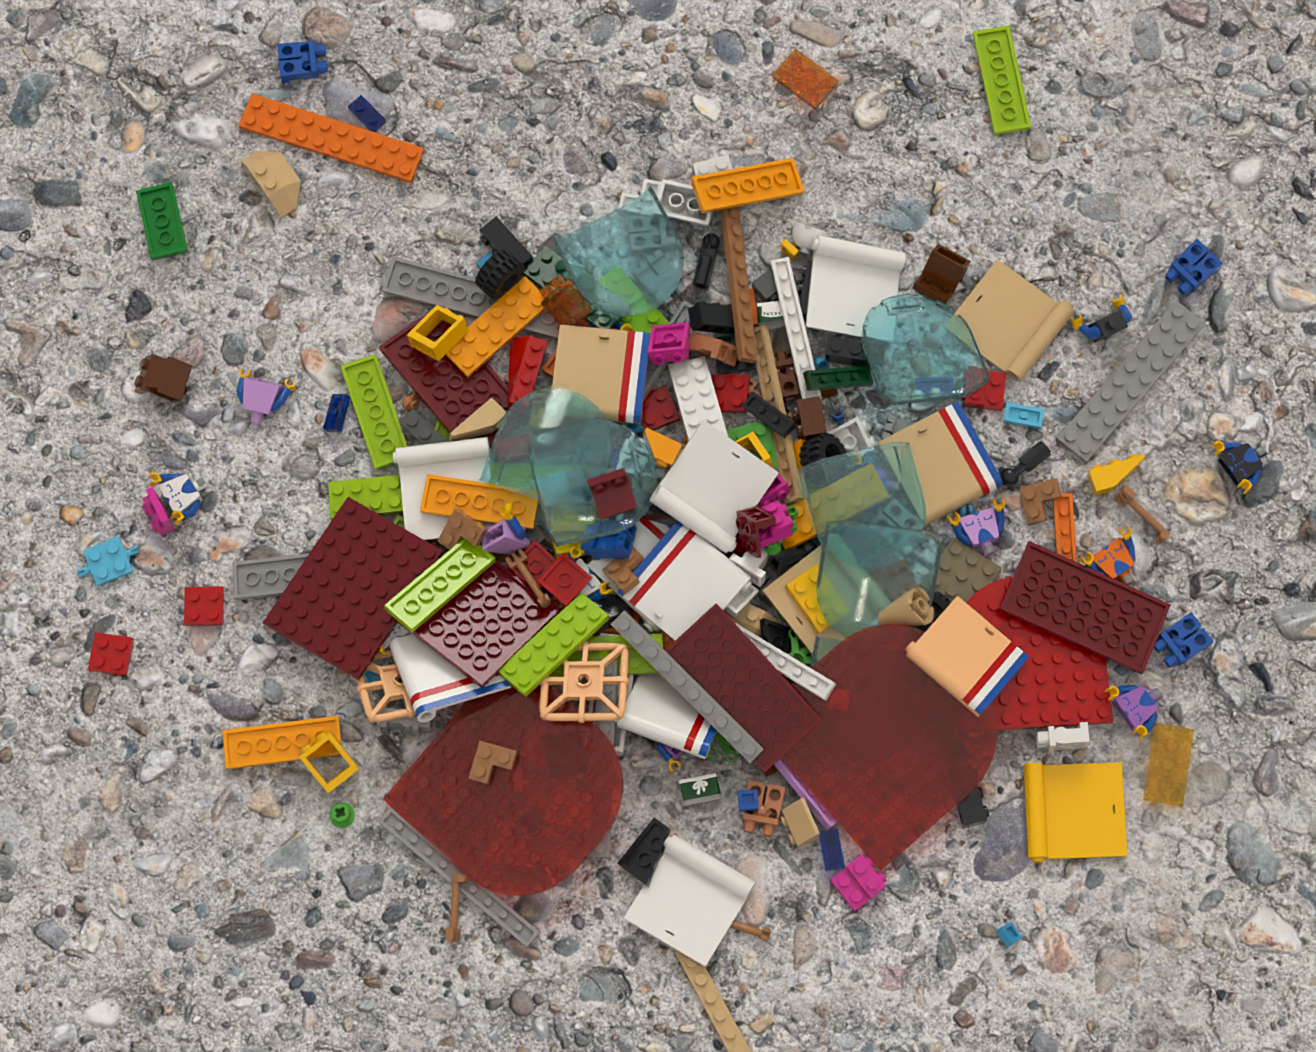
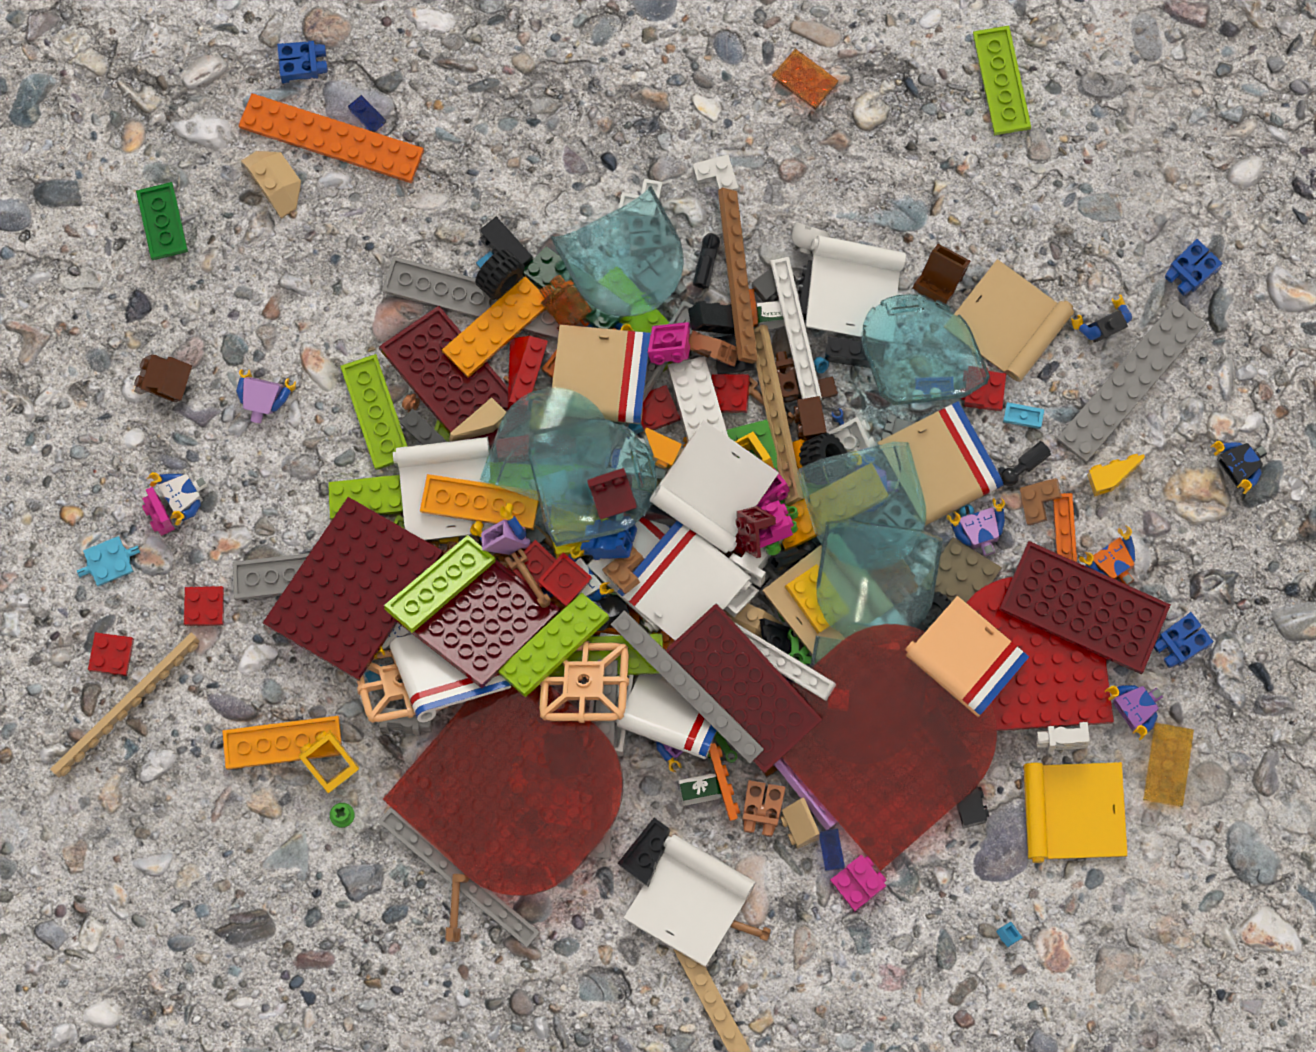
(120, 710): none -> tan plate
(336, 413): clear blue plate -> none
(437, 349): yellow window -> none
(459, 527): medium nougat plate -> none
(487, 757): medium nougat plate -> none
(681, 203): white slope -> none
(726, 789): none -> orange plate
(747, 185): light orange plate -> none
(748, 800): blue tile -> none
(768, 415): black tile -> none
(789, 250): yellow tile -> none
(838, 378): dark green plate -> none
(908, 609): tan cone -> none
(1125, 497): medium nougat hinge -> none

